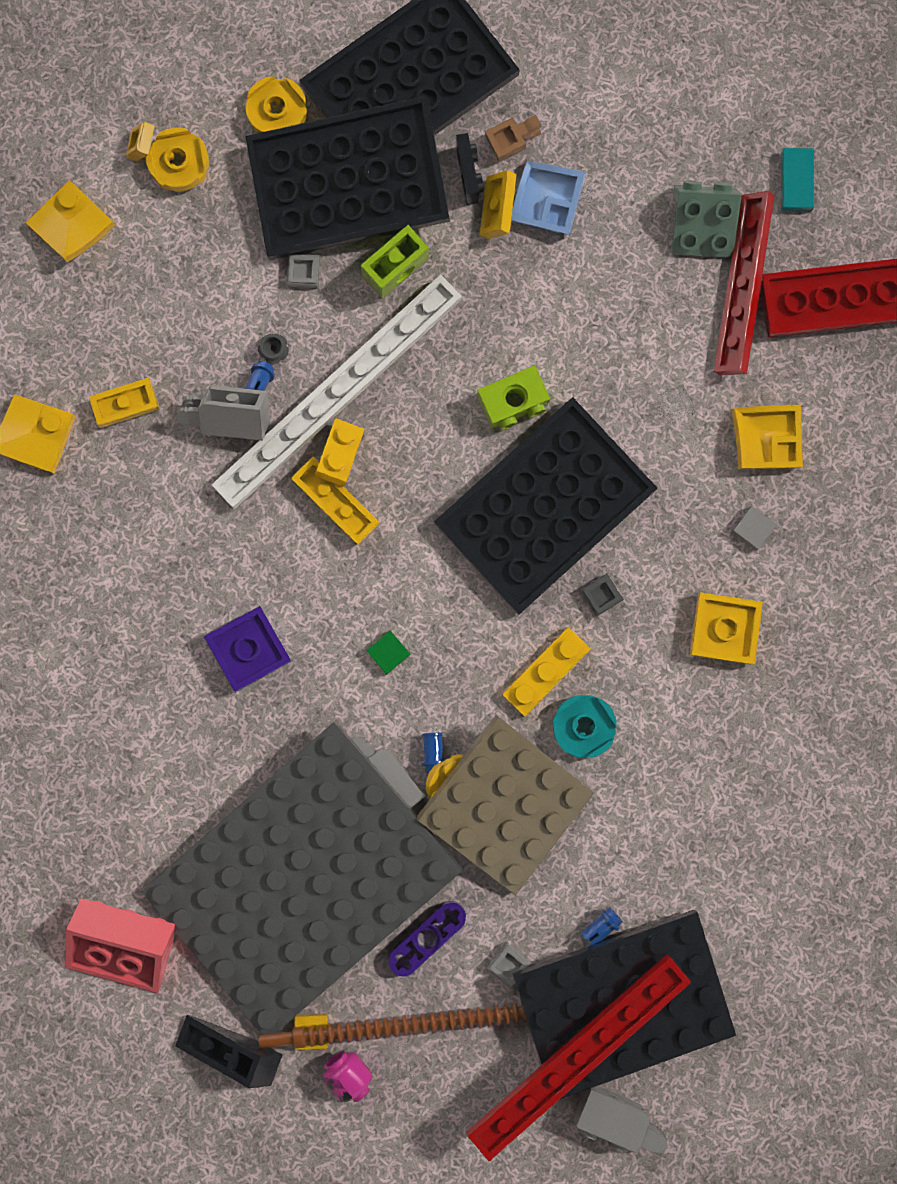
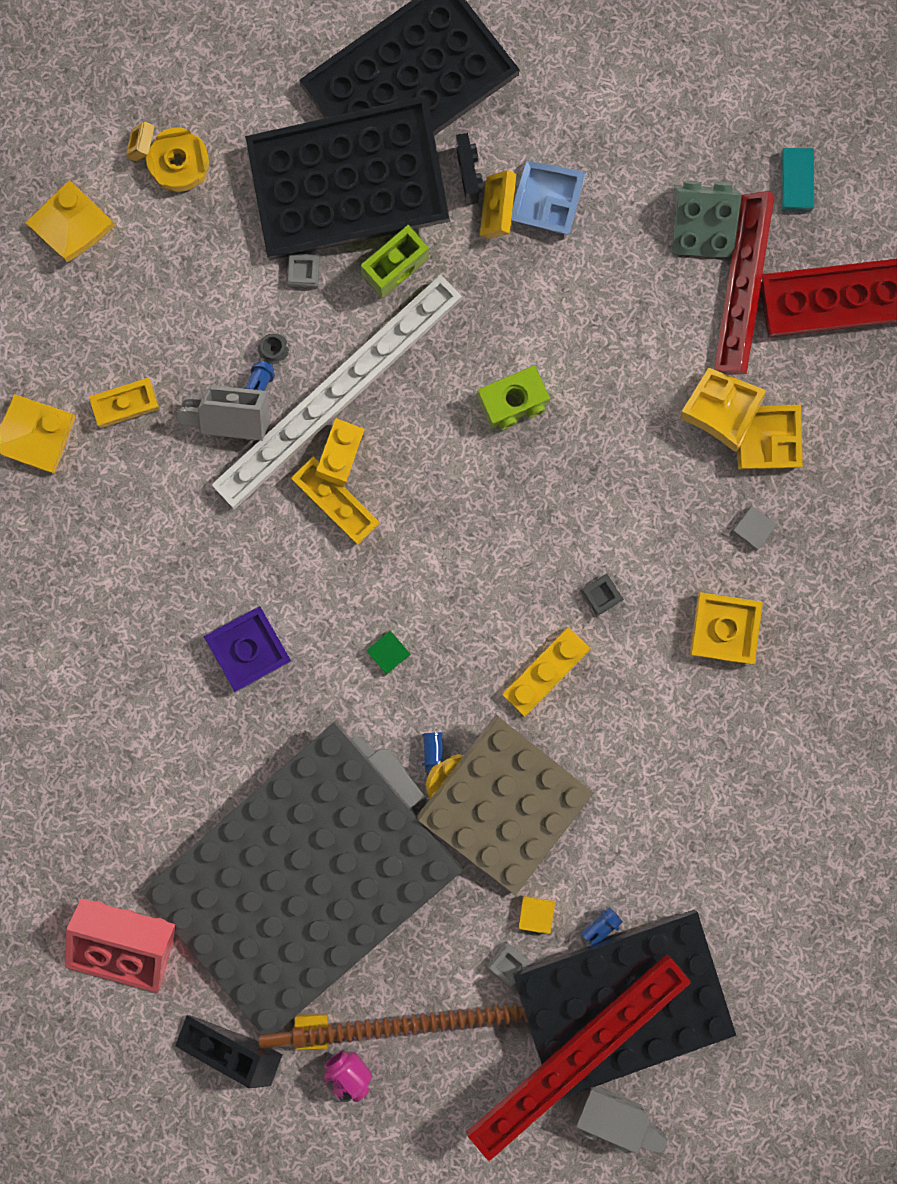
(275, 91): yellow plate -> none
(403, 948): dark purple beam -> none
(508, 138): medium nougat plate -> none
(536, 914): none -> yellow tile
(545, 505): black plate -> none
(601, 733): teal plate -> none
(723, 407): none -> yellow plate

